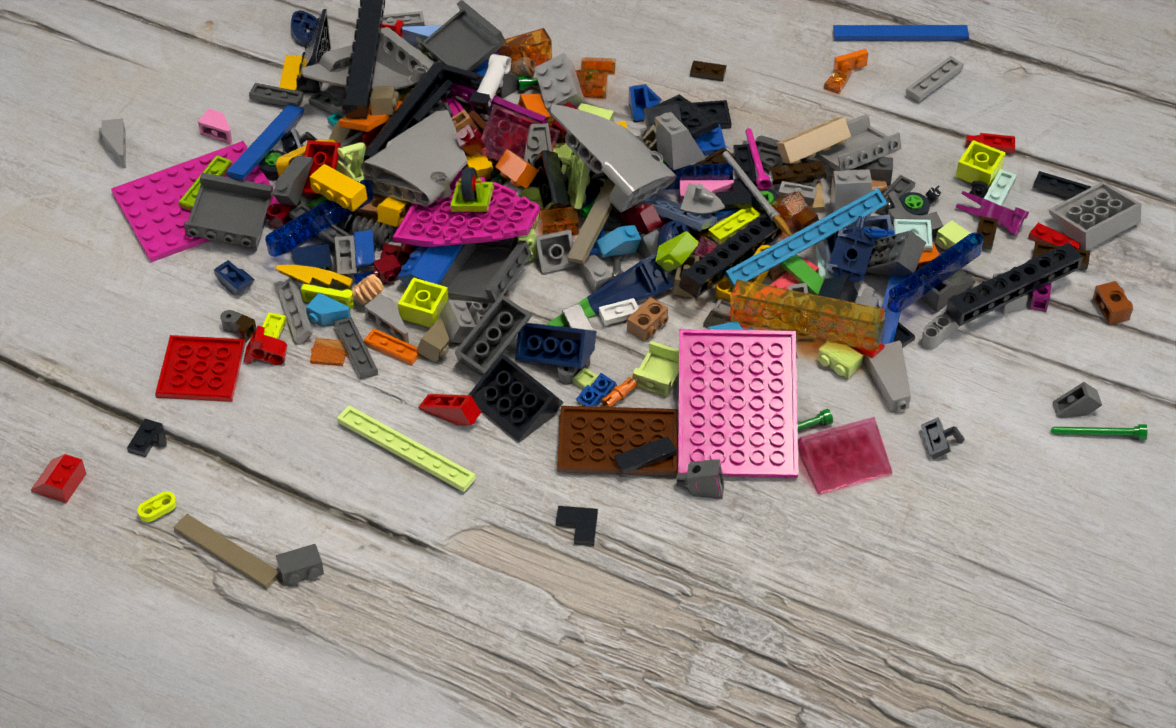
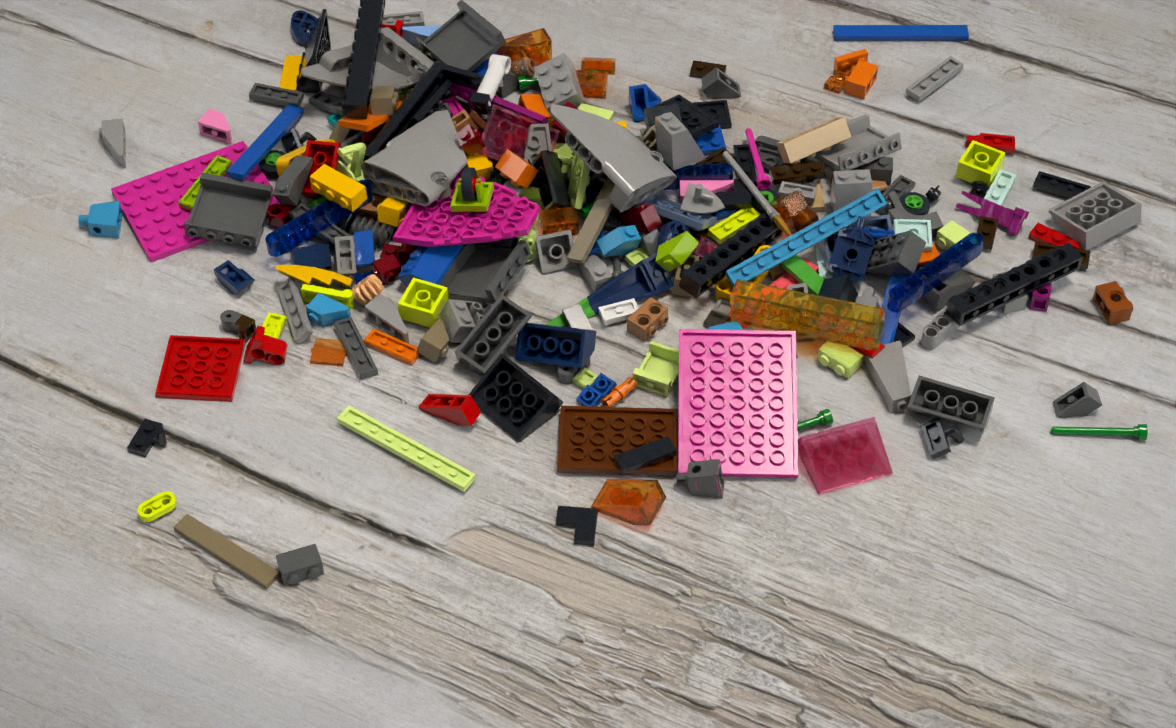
(60, 478): red slope -> none
(103, 219): none -> dark azure torso
(630, 500): none -> clear orange slope
(635, 256): none -> yellowish green plate
(720, 85): none -> dark grey slope
(861, 79): none -> orange brick
(951, 403): none -> dark grey slope

